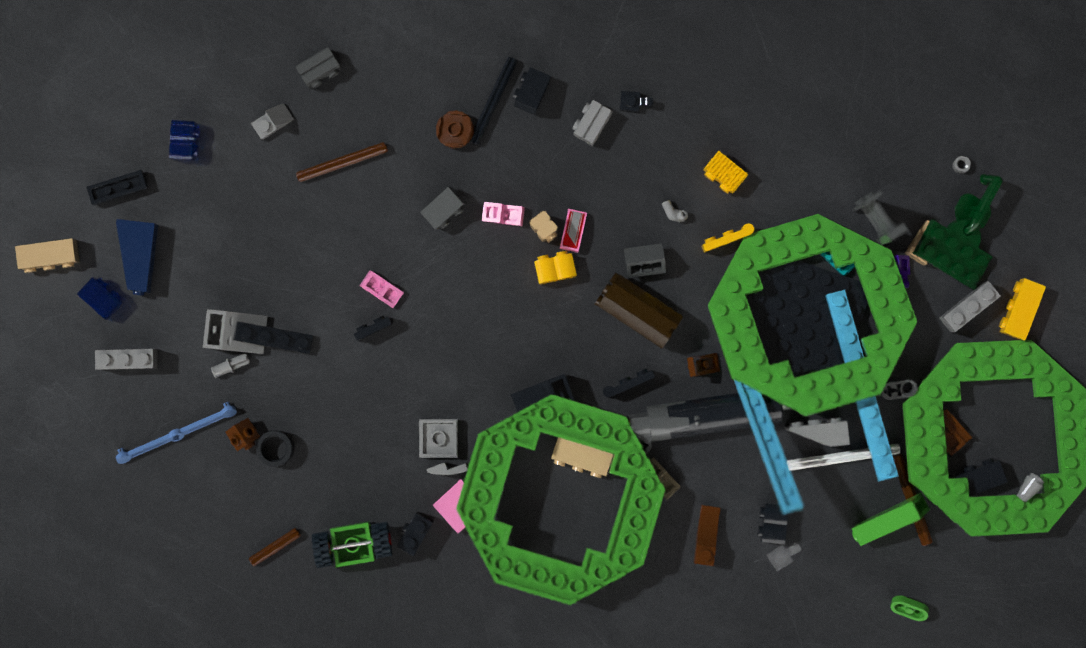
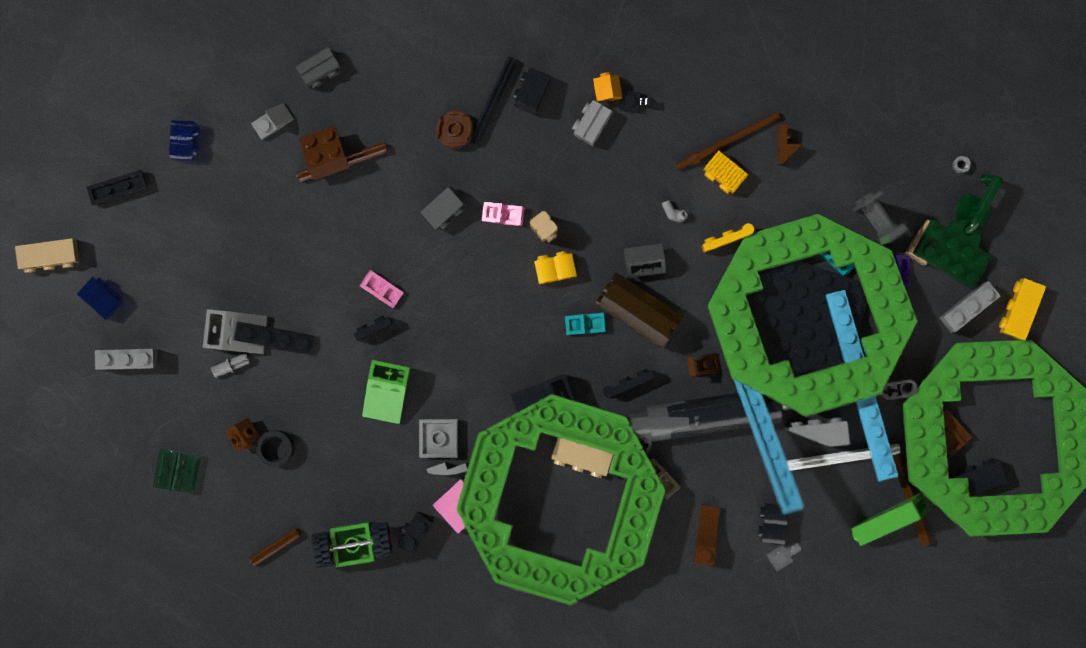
(138, 253): dark blue slope -> none
(176, 434): medium blue piece -> none
(176, 471): none -> clear green slope
(324, 153): none -> reddish brown brick
(386, 391): none -> bright green slope
(573, 230): slope -> none
(586, 323): none -> teal slope
(607, 87): none -> light orange brick
(694, 157): none -> reddish brown bar
(784, 150): none -> reddish brown slope
(909, 608): bright green plate -> none
(1030, 487): light grey cone -> none

